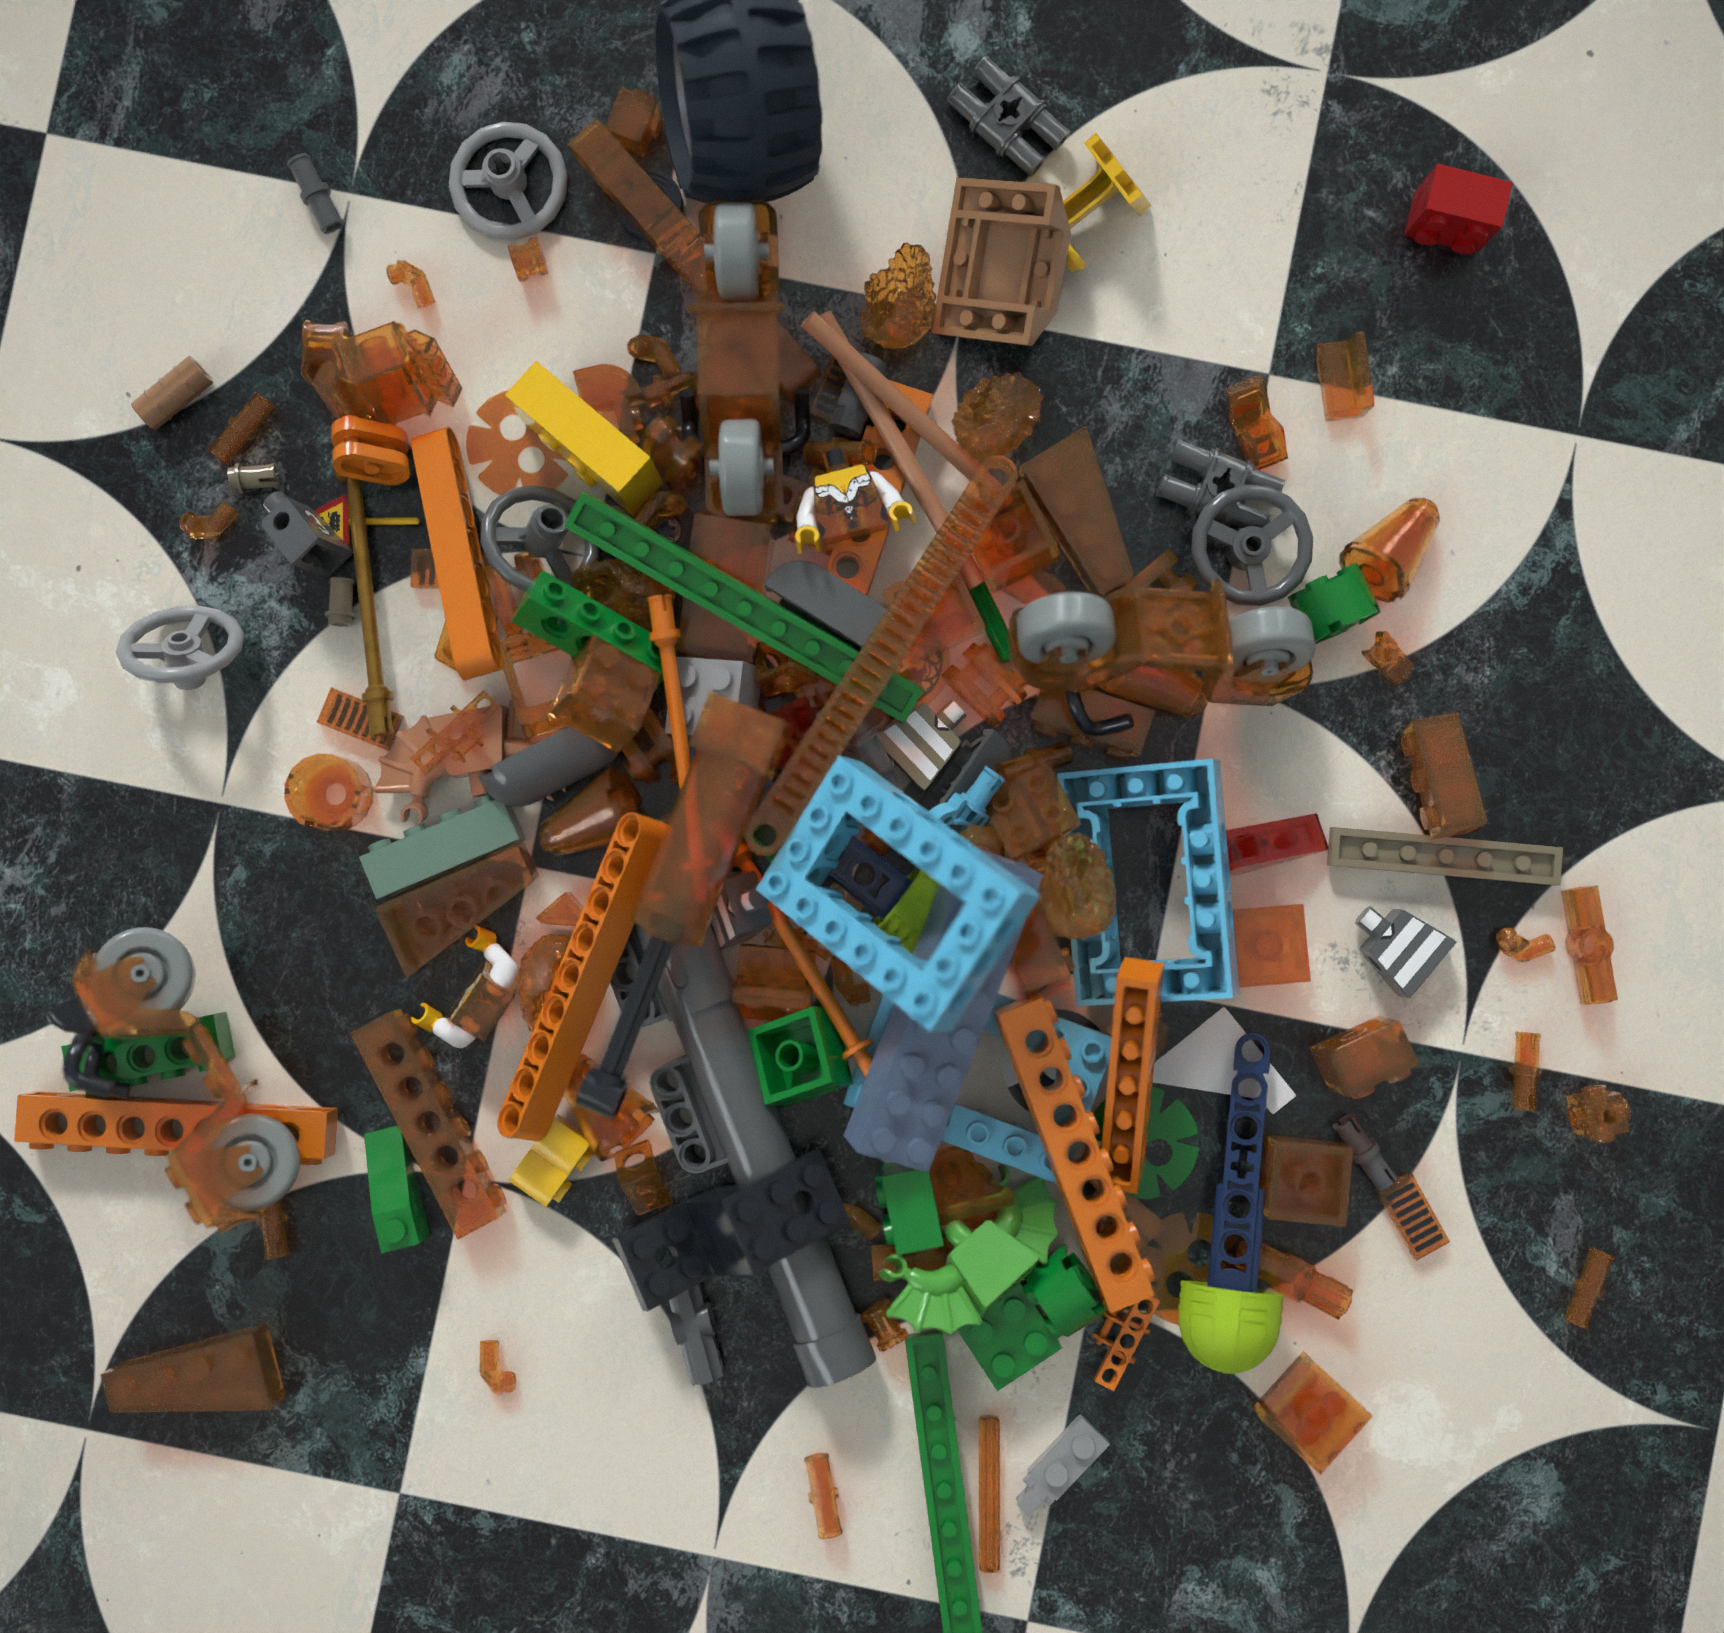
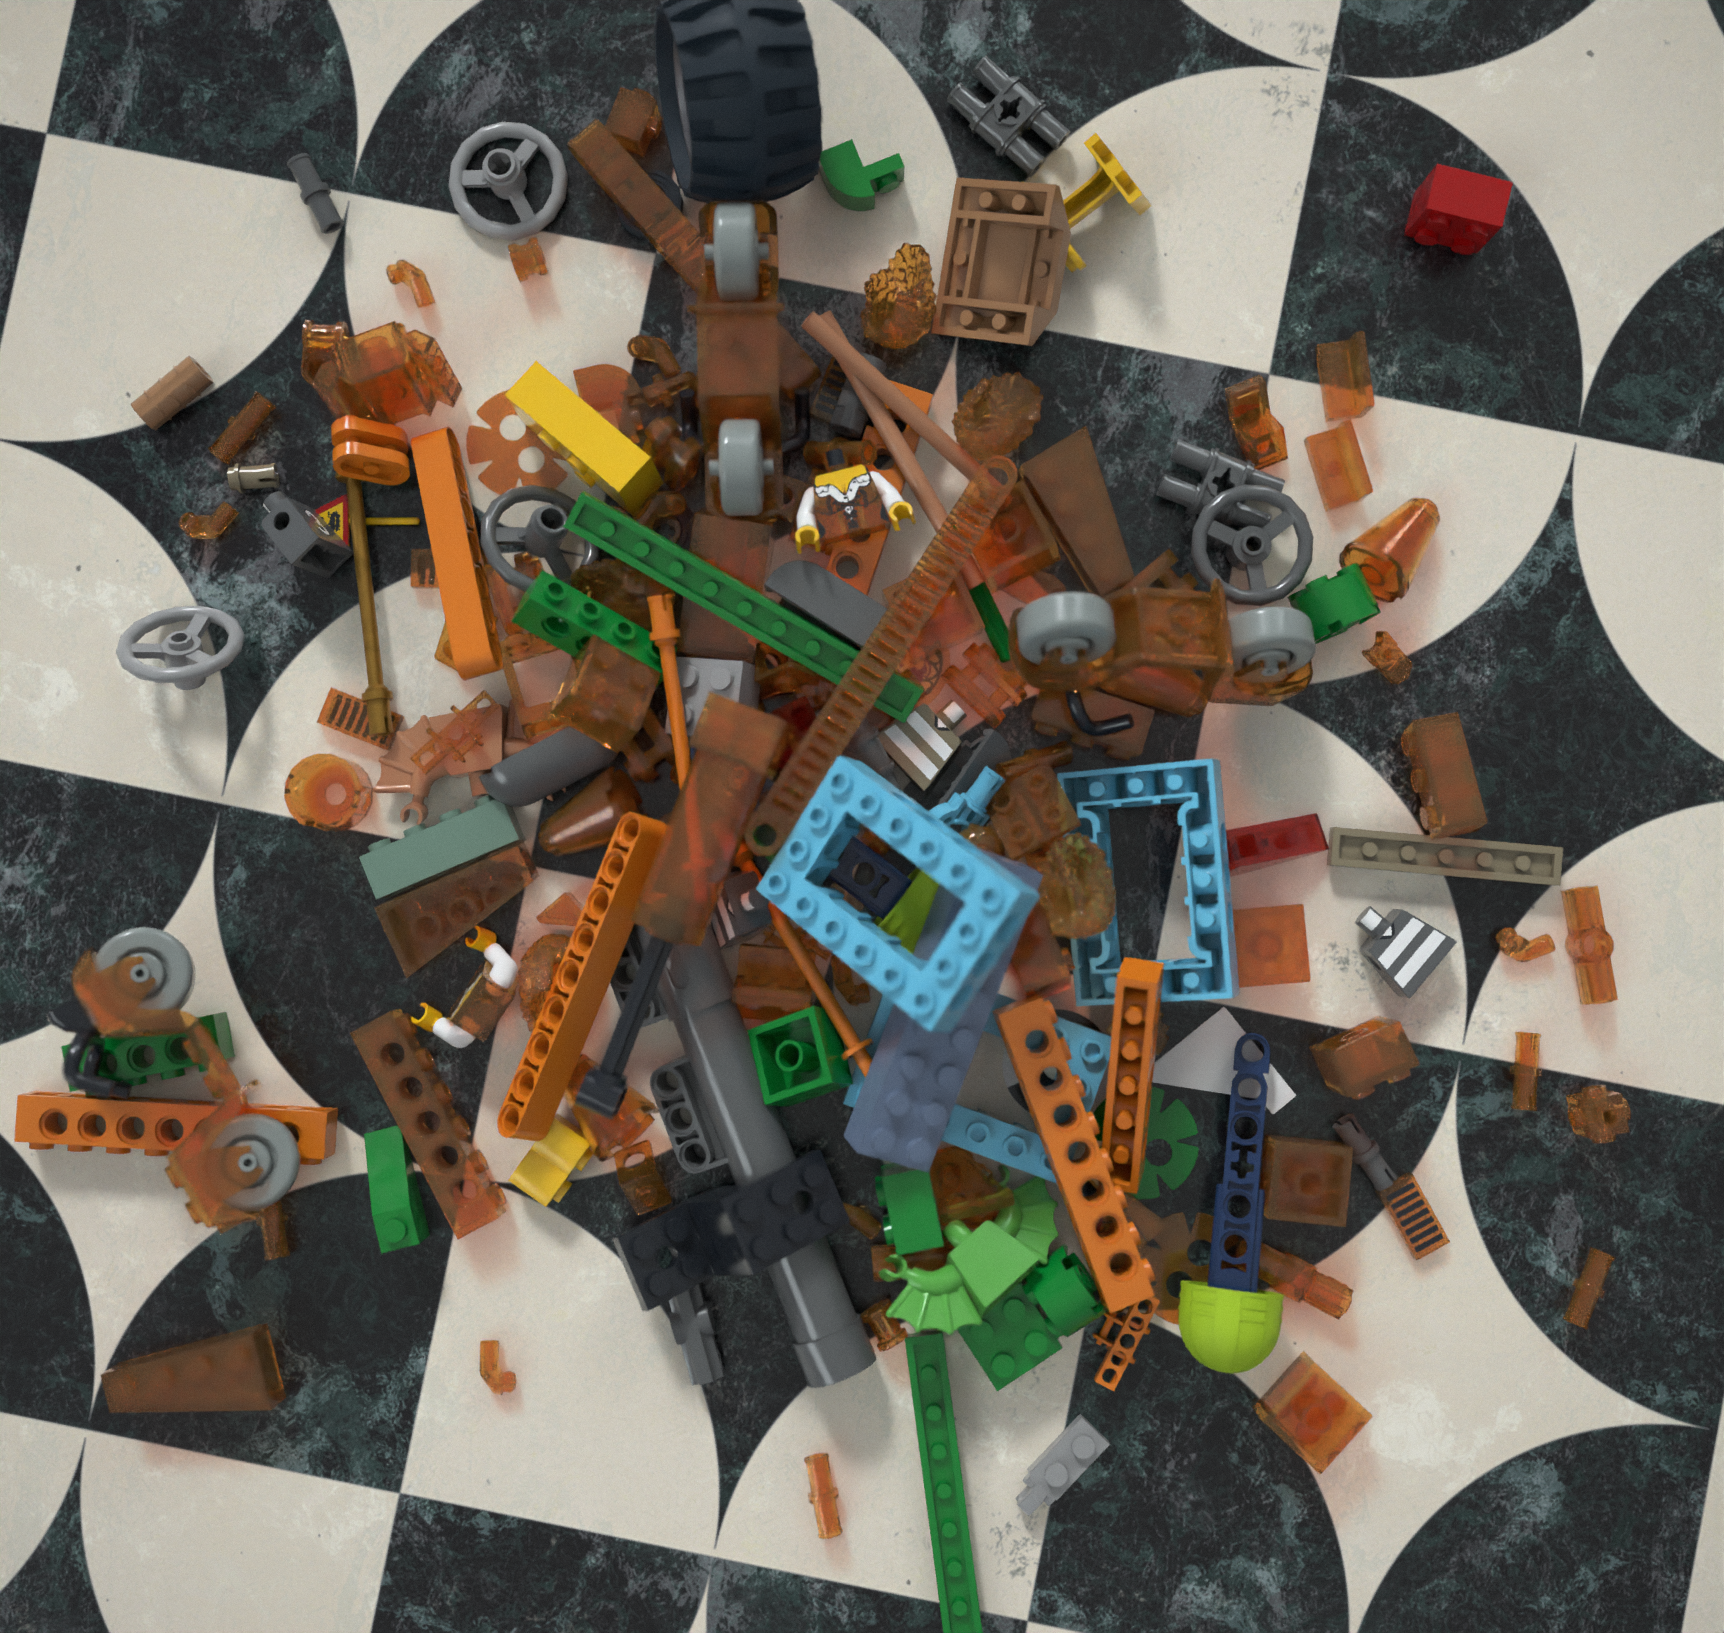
(340, 602): dark tan pin -> none
(852, 183): none -> green brick
(989, 1493): clear orange axle -> none
(1338, 466): none -> clear orange panel

